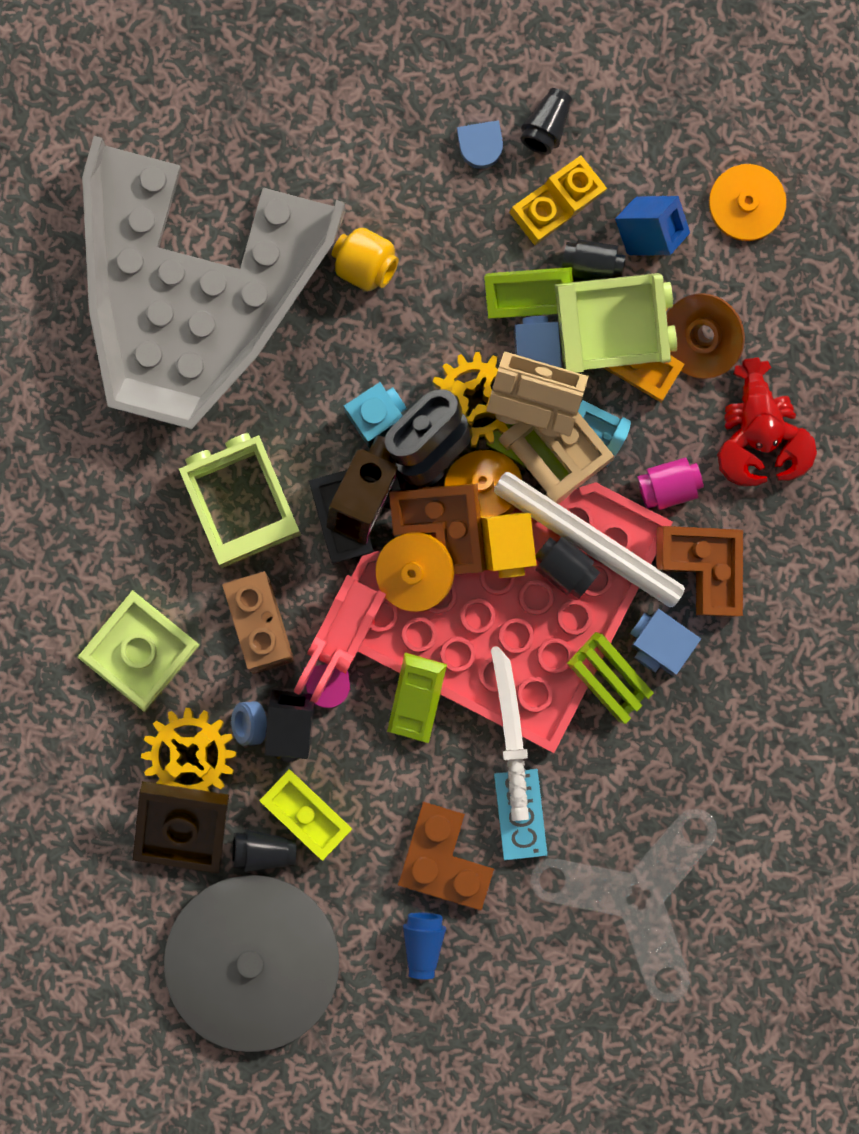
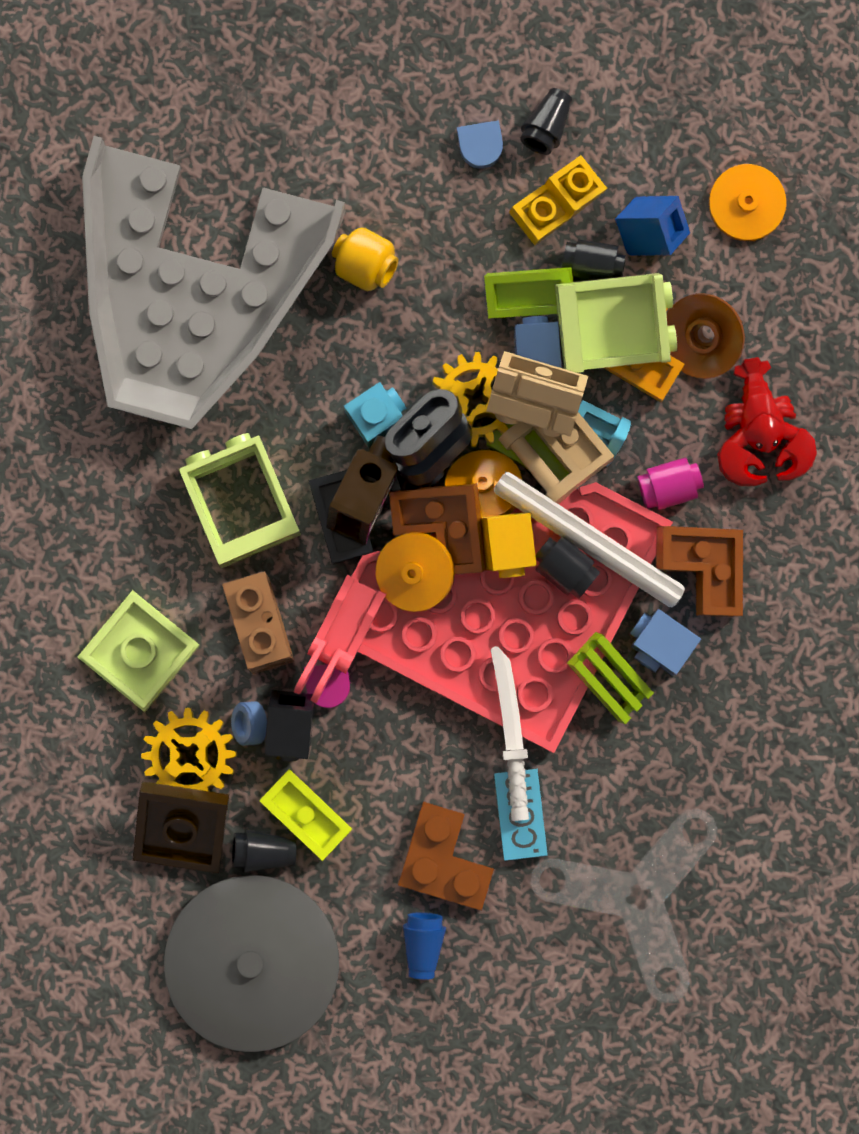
(416, 697): lime tile -> none

